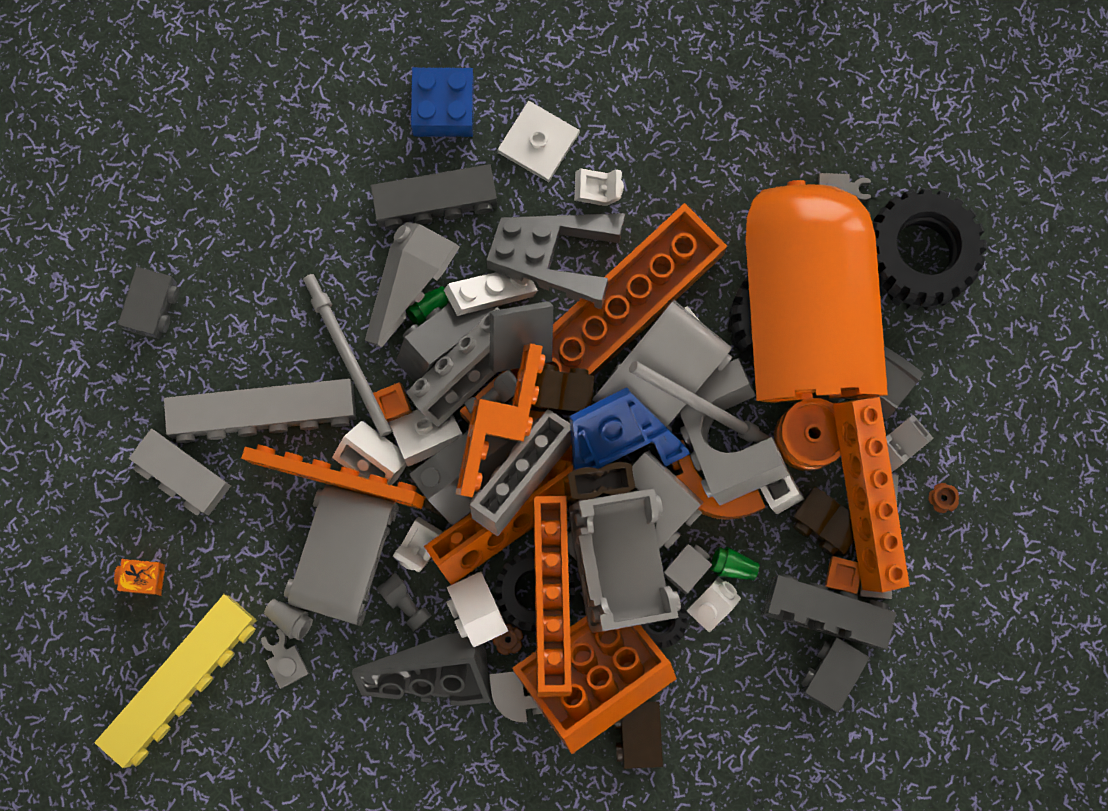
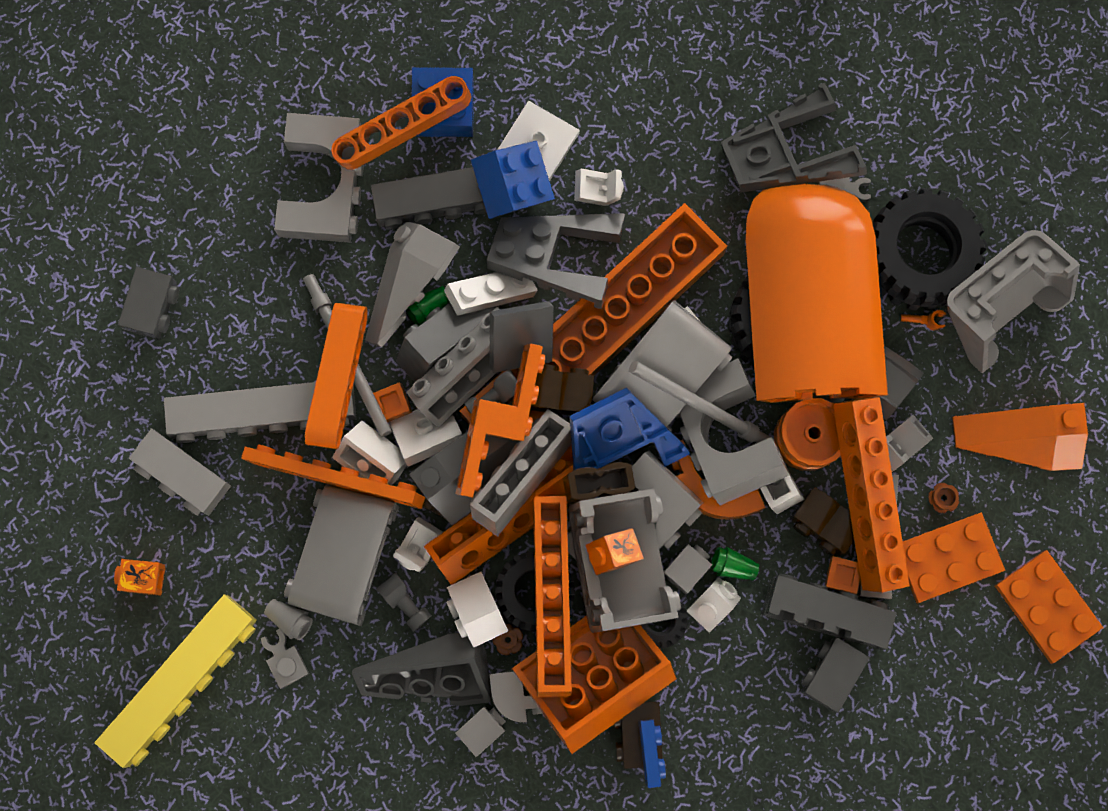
(332, 217): none -> light grey arch
(336, 376): none -> orange beam
(386, 122): none -> orange beam
(481, 730): none -> light grey brick
(512, 179): none -> blue brick
(614, 551): none -> orange brick
(653, 767): none -> blue plate
(764, 160): none -> dark grey wing
(925, 319): none -> orange hand
(951, 557): none -> orange plate
(1021, 274): none -> light grey windscreen
(1035, 436): none -> orange wedge
(1048, 606): none -> orange plate

